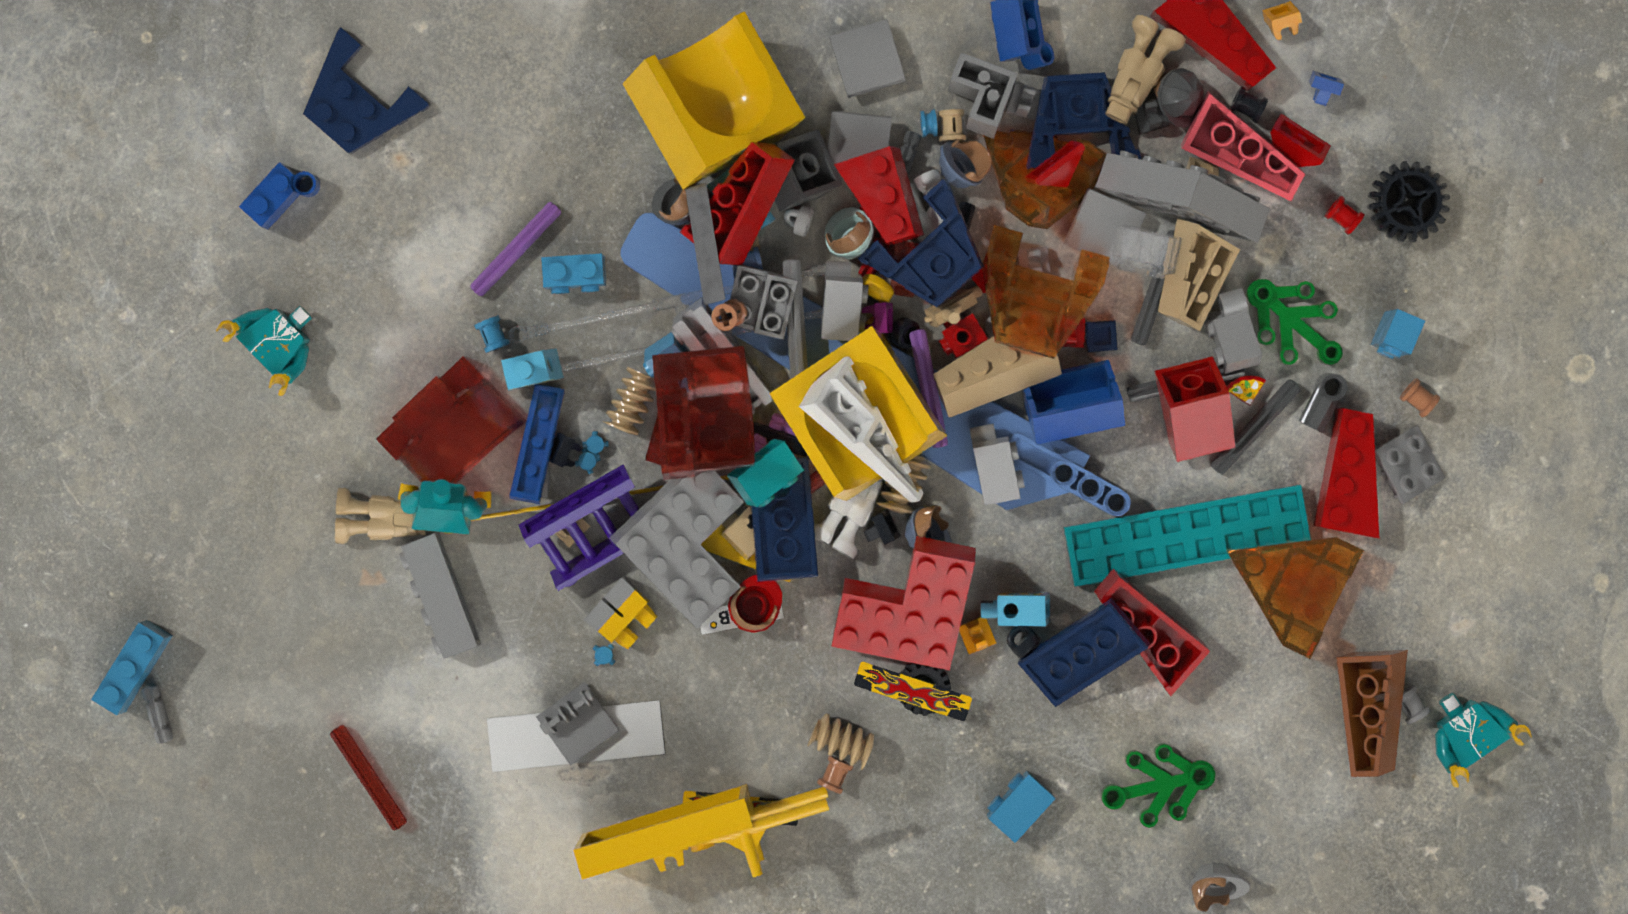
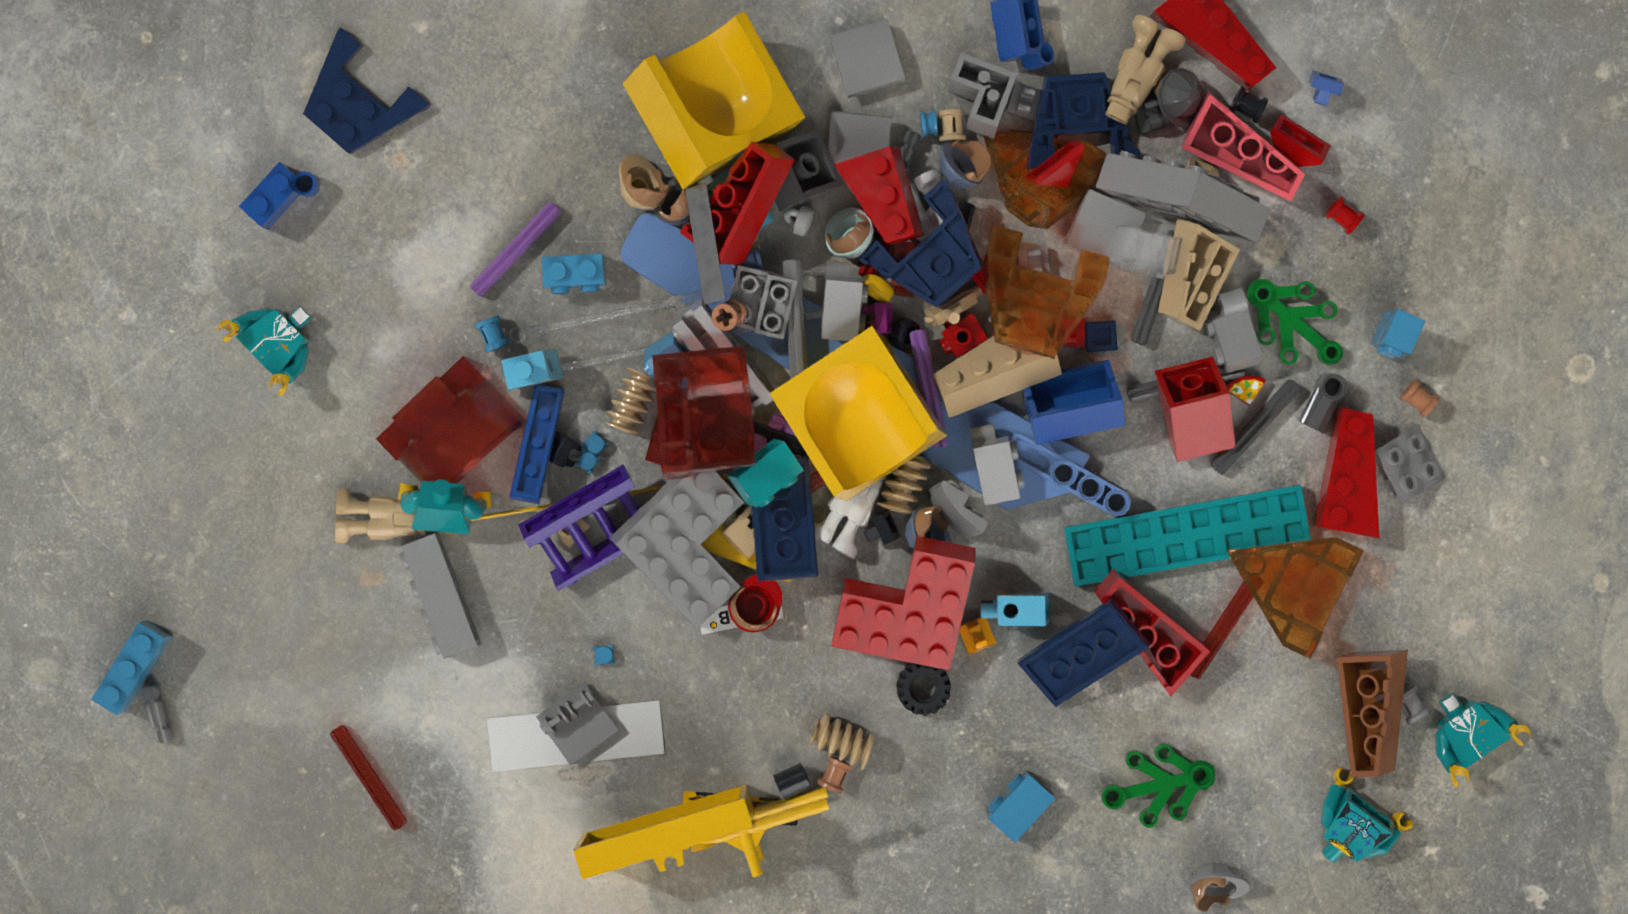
(627, 601): yellow hips -> none
(641, 183): none -> tan piece
(792, 781): none -> black beam
(845, 411): white wedge -> none
(913, 691): sticker -> none
(951, 499): none -> light grey slope
(1026, 644): black tile -> none
(1224, 627): none -> clear red axle
(1281, 17): light orange tile -> none
(1356, 825): none -> teal torso
(1404, 189): black gear -> none

